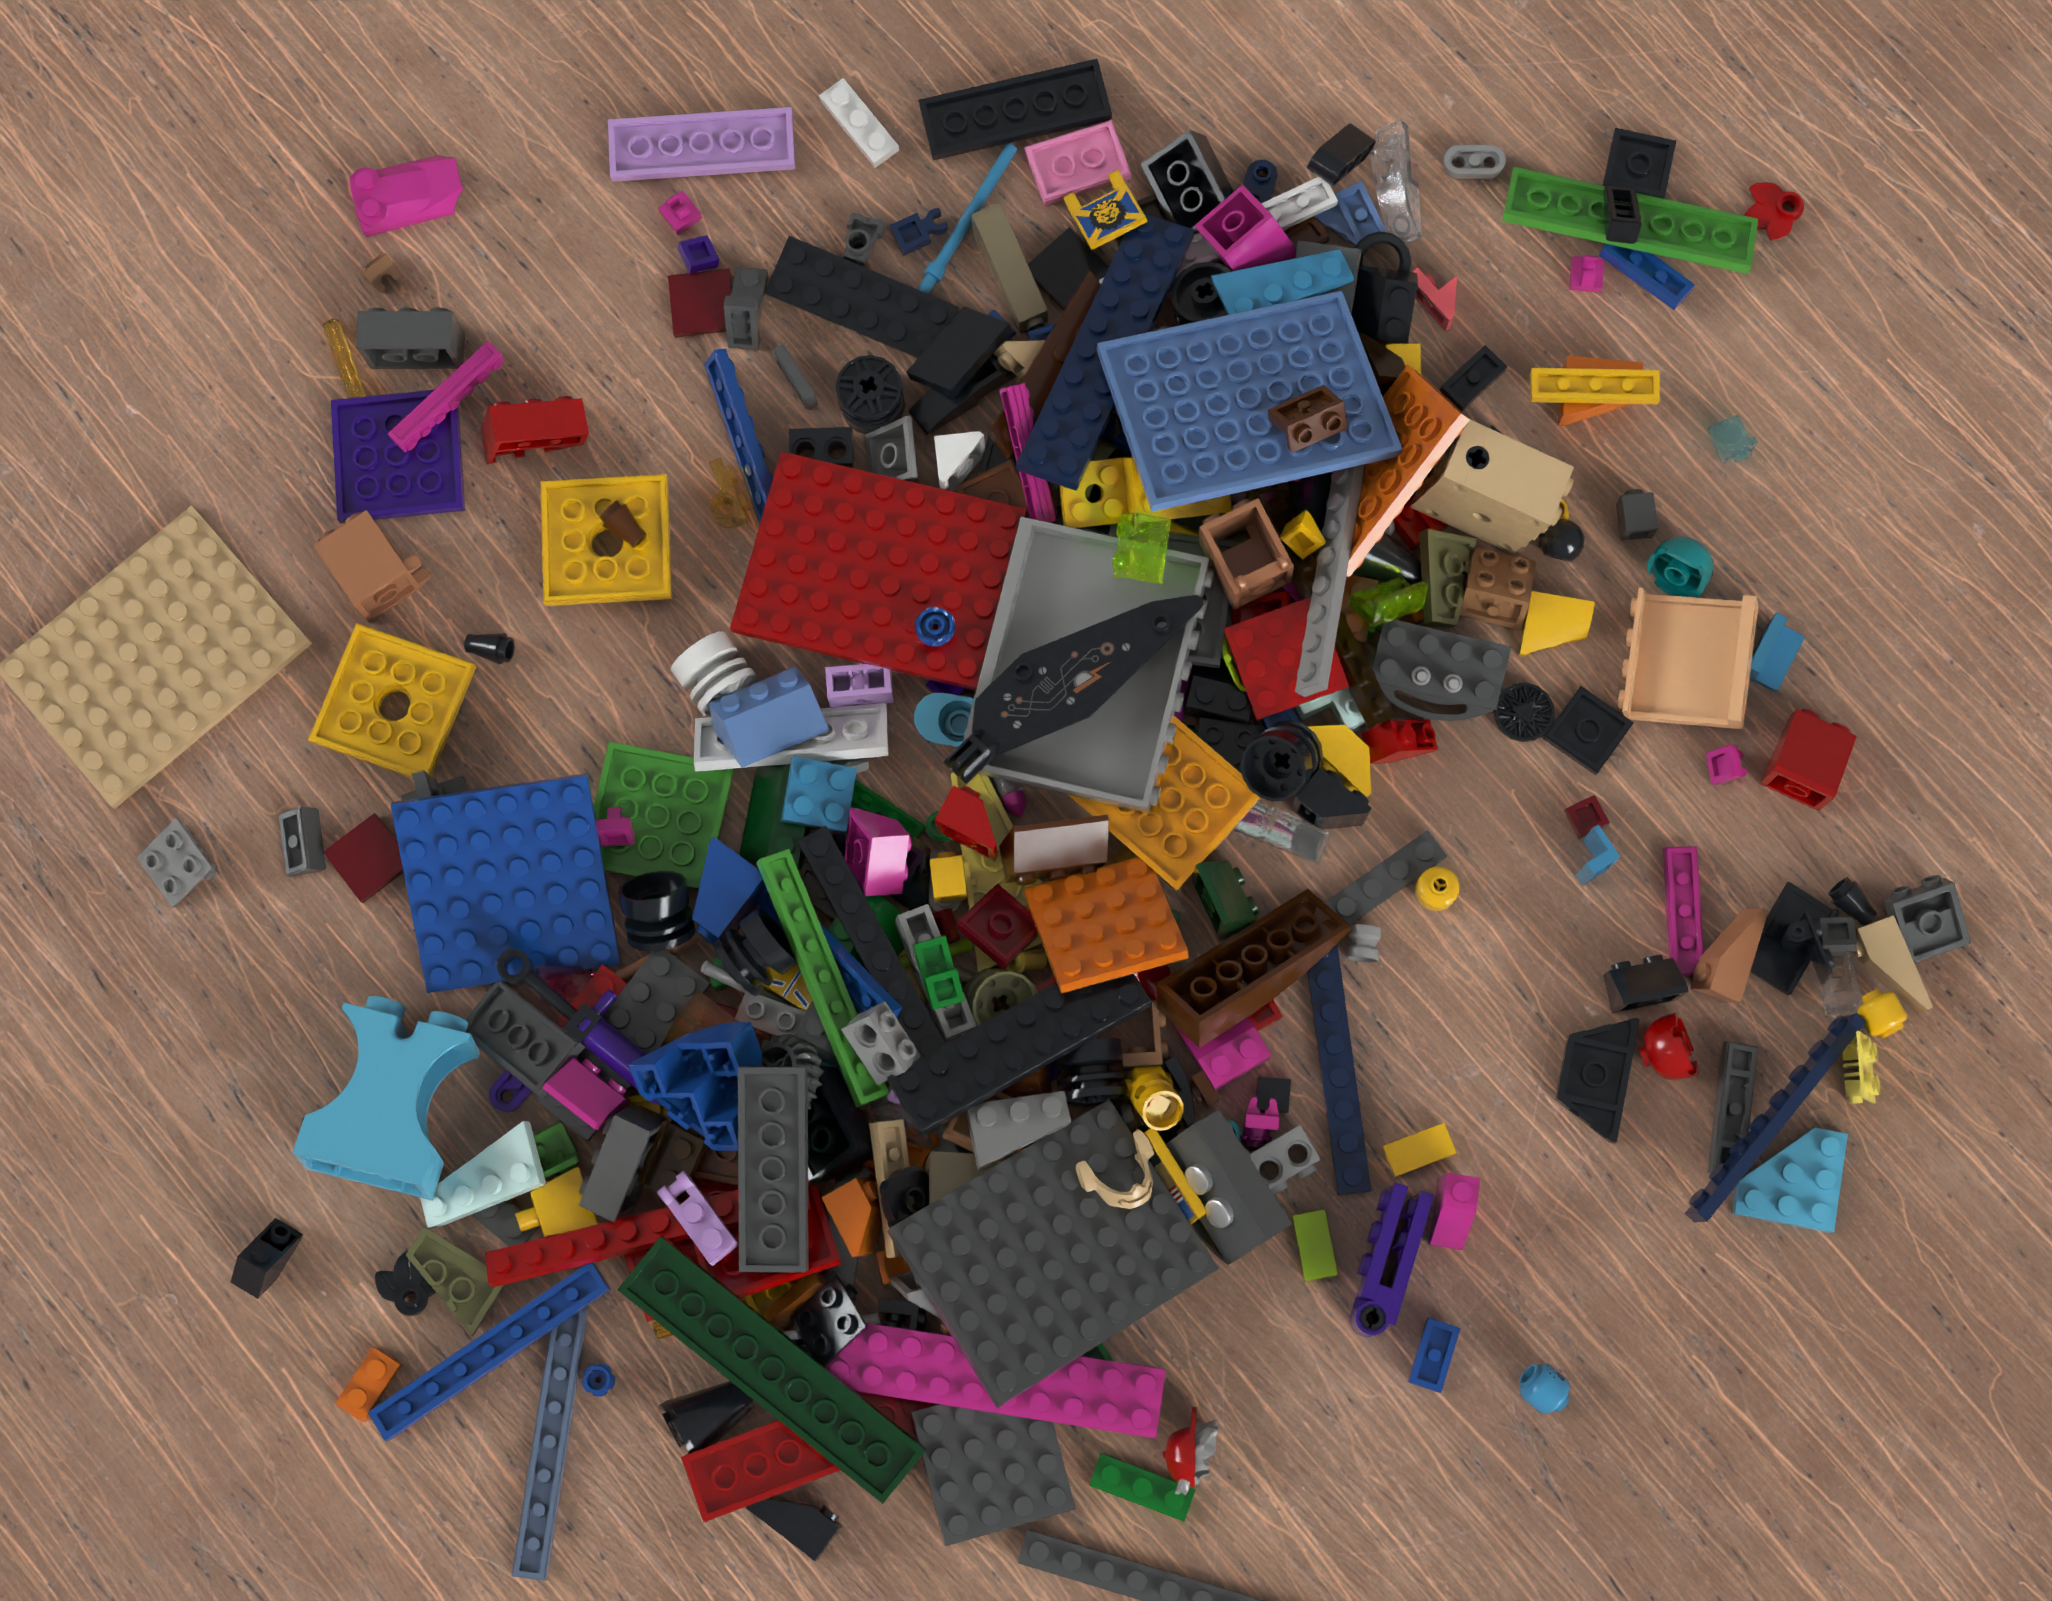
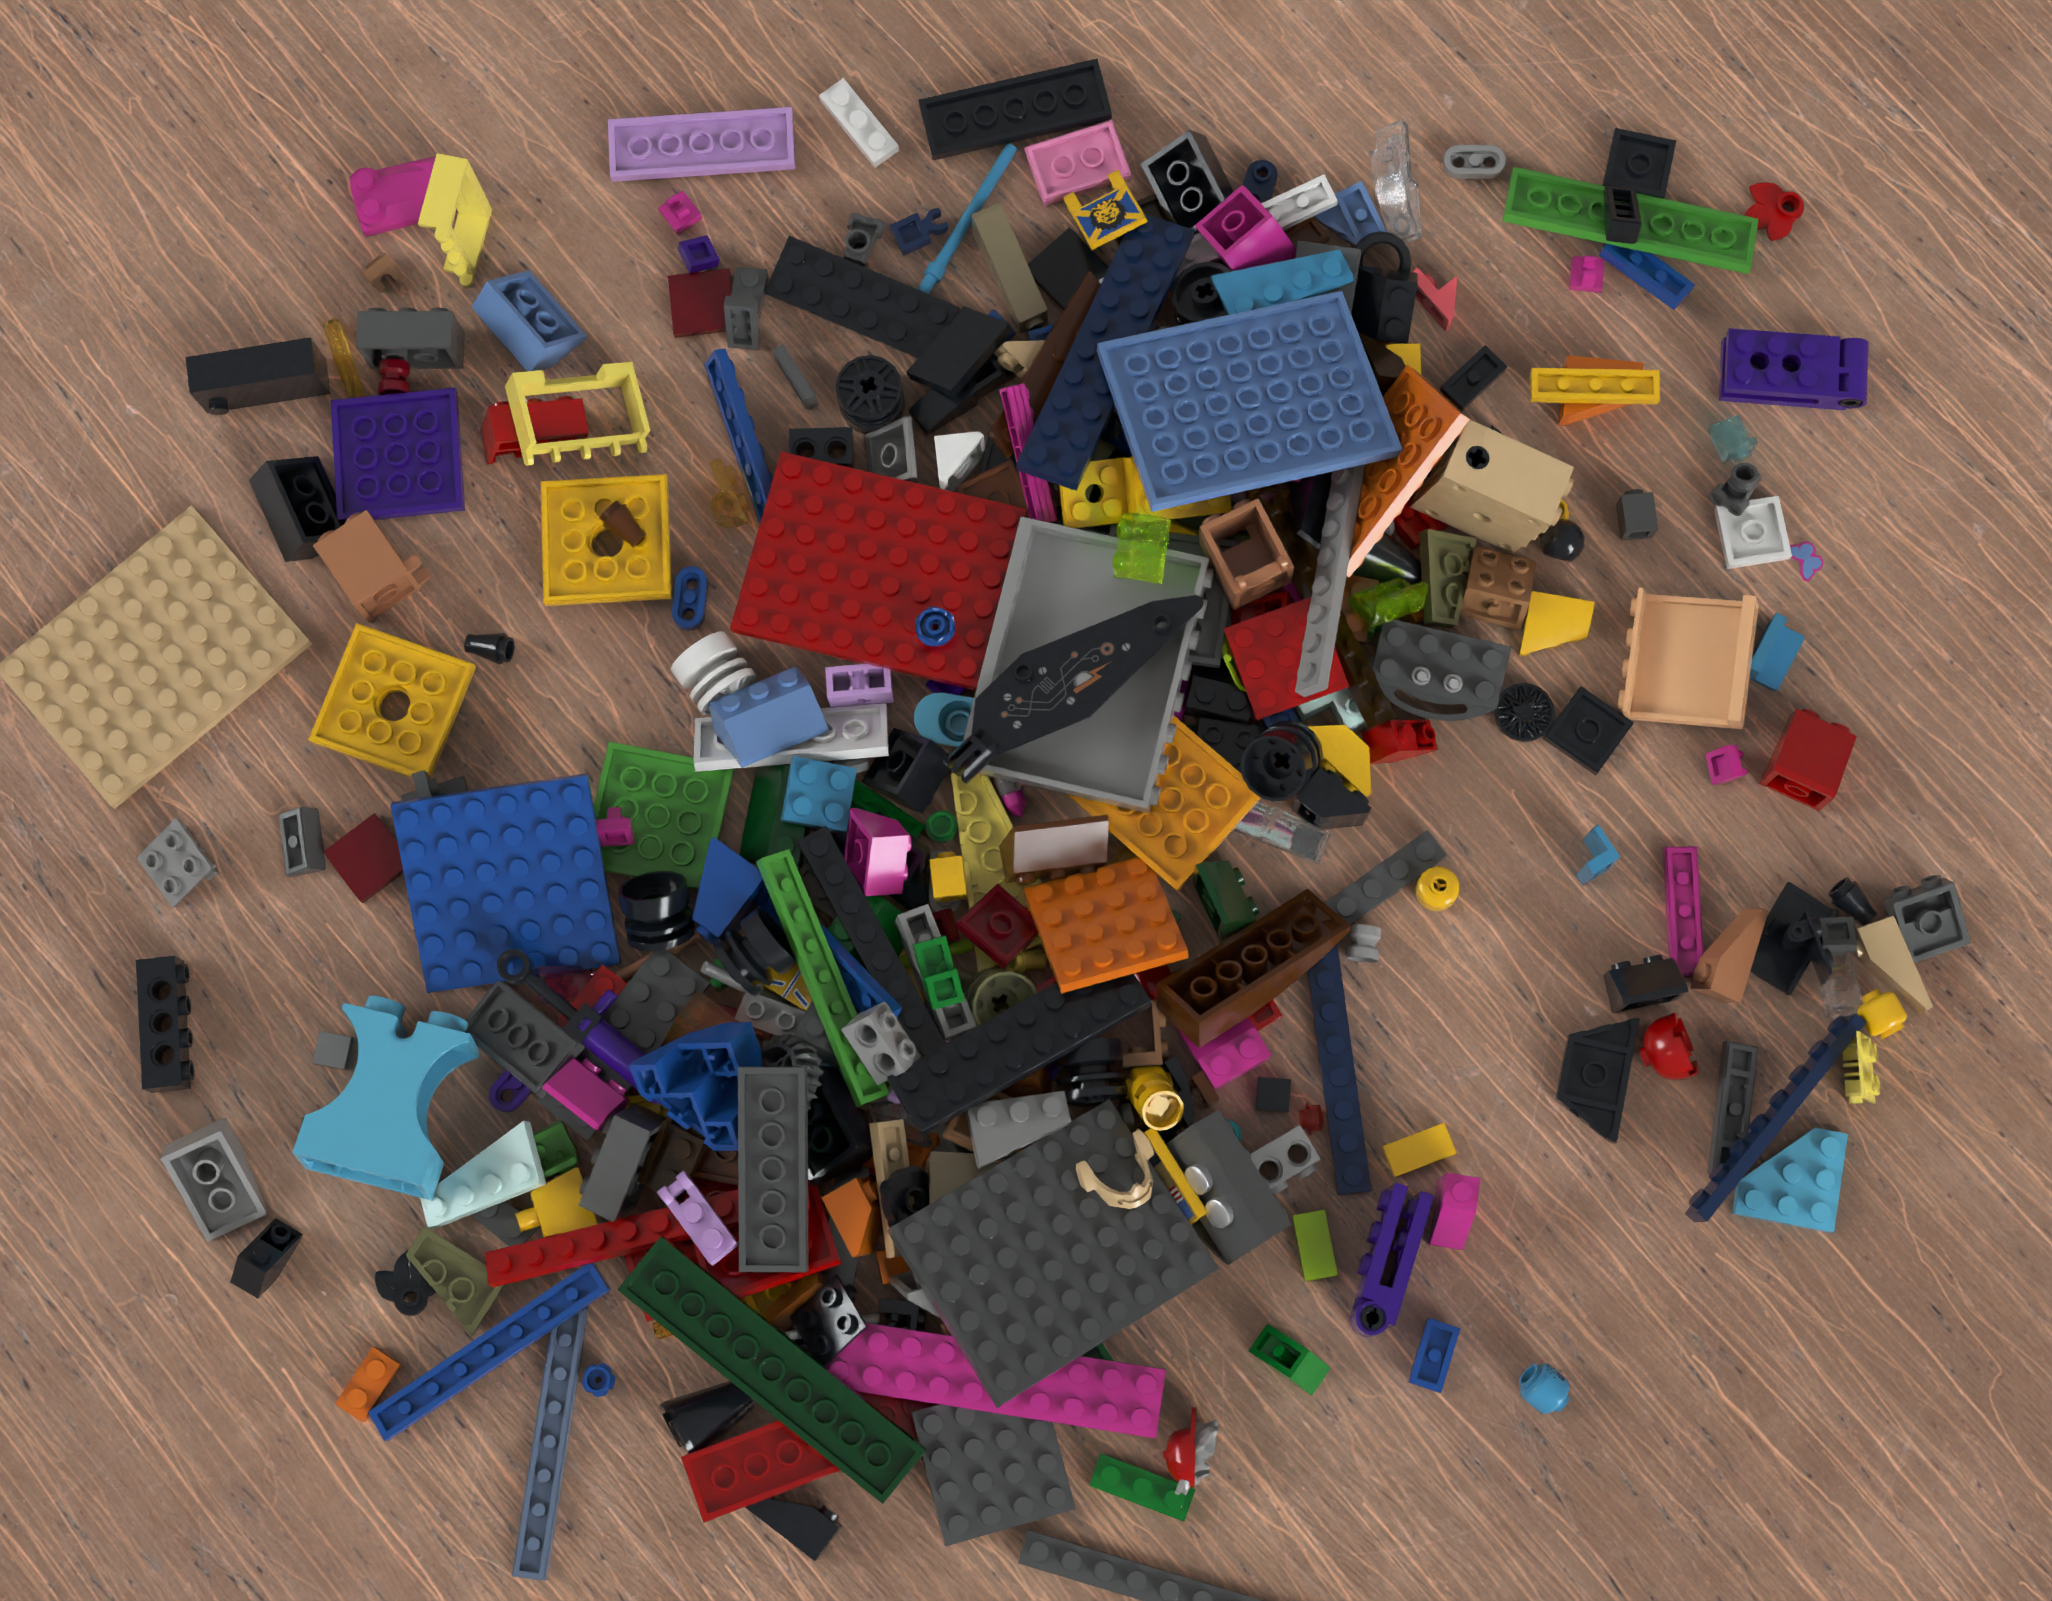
(151, 977): none -> black brick
(214, 1179): none -> light grey slope
(257, 375): none -> black brick
(296, 504): none -> black slope
(333, 1050): none -> light grey tile
(393, 376): none -> dark red wheel
(446, 397): dark pink piece -> none
(452, 188): none -> light yellow hinge
(528, 320): none -> medium blue slope
(609, 375): none -> light yellow hinge
(689, 599): none -> blue plate
(910, 771): none -> black slope
(966, 821): red slope -> none
(1255, 1137): magenta plate -> none
(1260, 1120): dark pink tile -> none
(1289, 1359): none -> green slope
(1302, 535): yellow slope -> none
(1309, 417): reddish brown bracket -> none
(1311, 1118): none -> clear red plate
(1341, 154): black beam -> none
(1586, 815): dark red plate -> none
(1681, 566): teal cylinder -> none
(1737, 489): none -> dark grey plate
(1755, 535): none -> white tile
(1808, 559): none -> medium blue sticker
(1822, 368): none -> dark purple hinge

